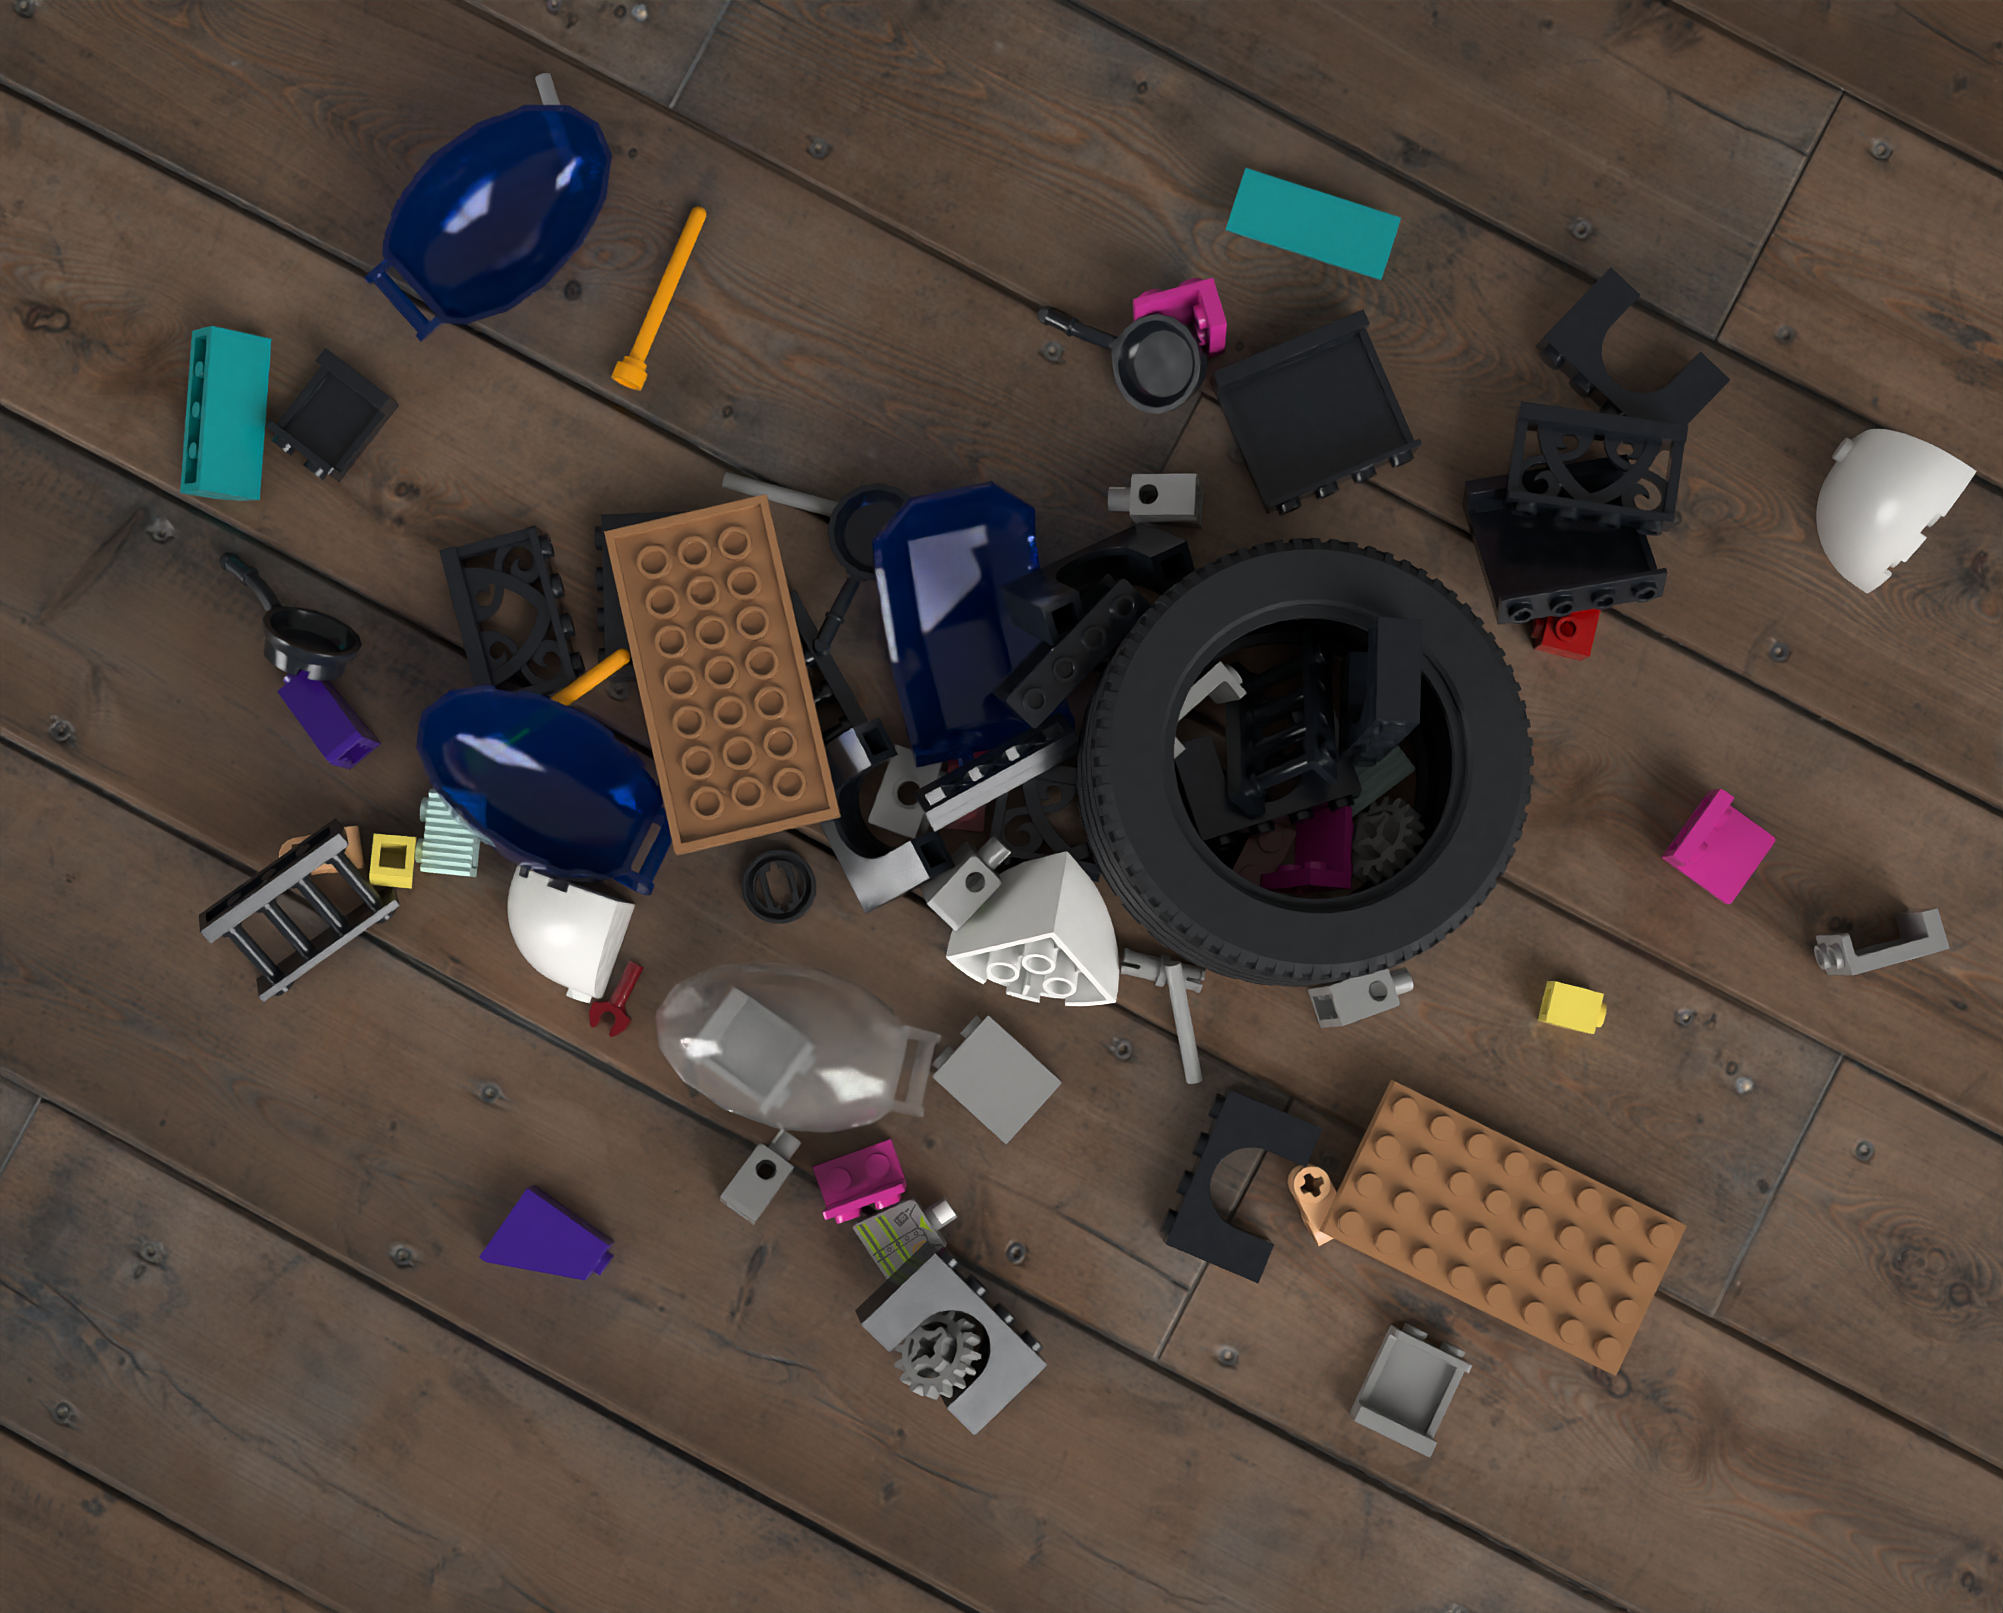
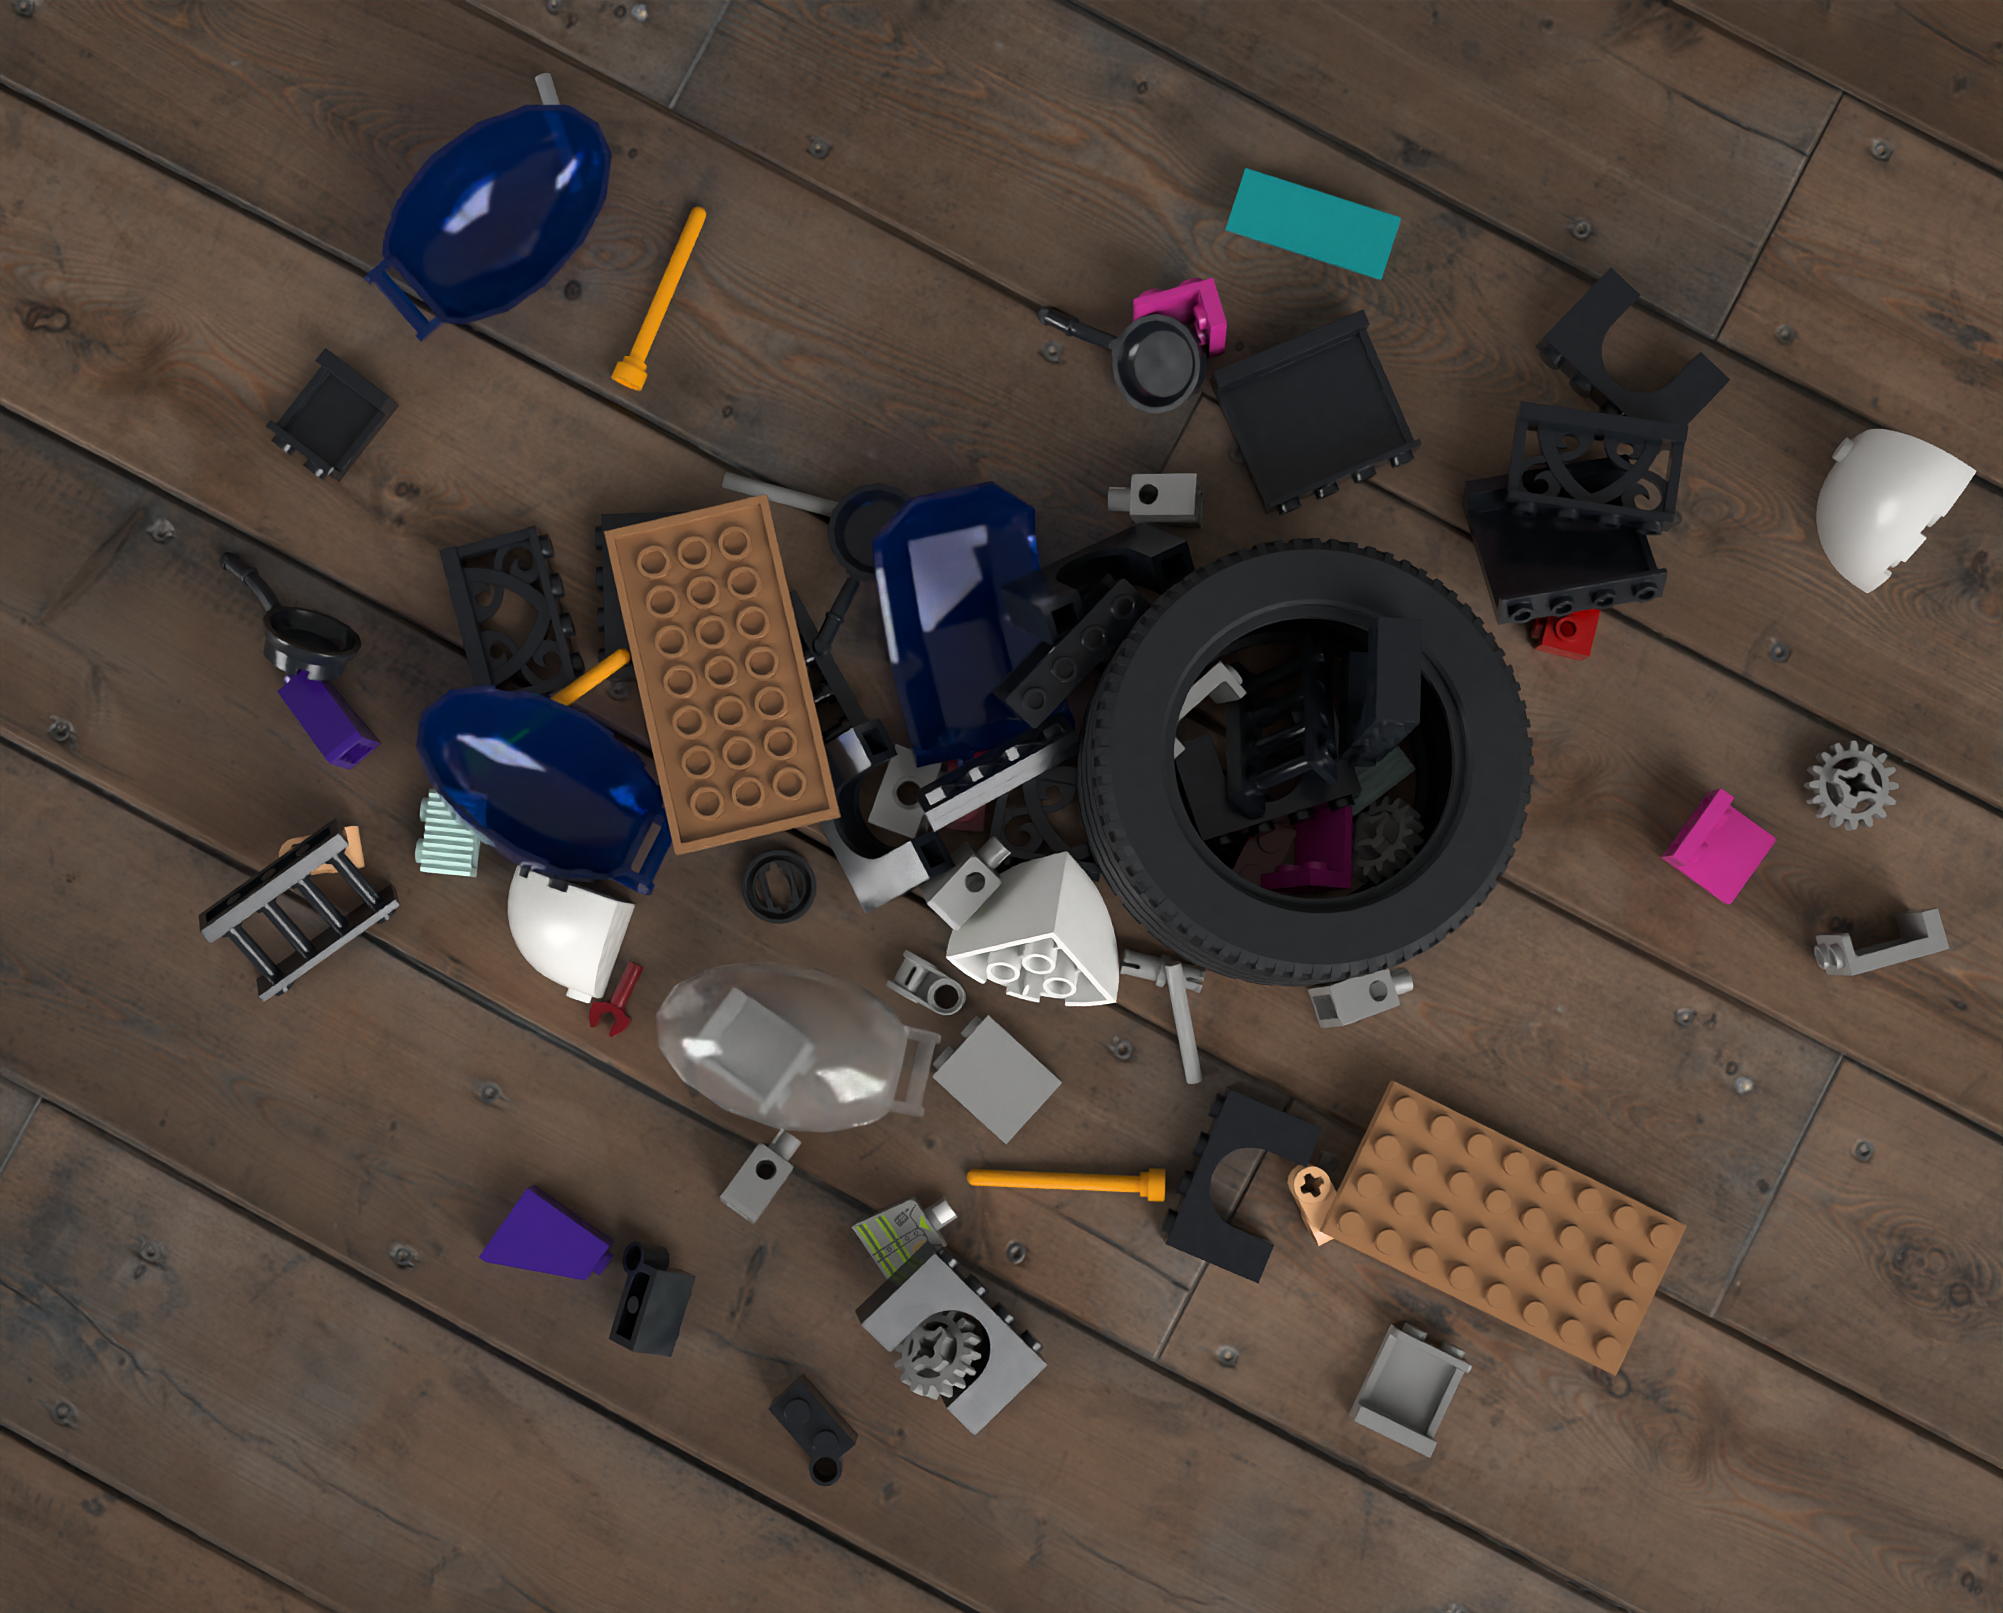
(225, 414): teal brick -> none
(392, 861): light yellow brick -> none
(651, 1301): none -> black hinge
(814, 1426): none -> black hinge
(860, 1180): dark pink bracket -> none
(925, 984): none -> light grey piece
(1148, 1184): none -> light orange piece
(1572, 1007): light yellow brick -> none
(1842, 800): none -> light grey gear

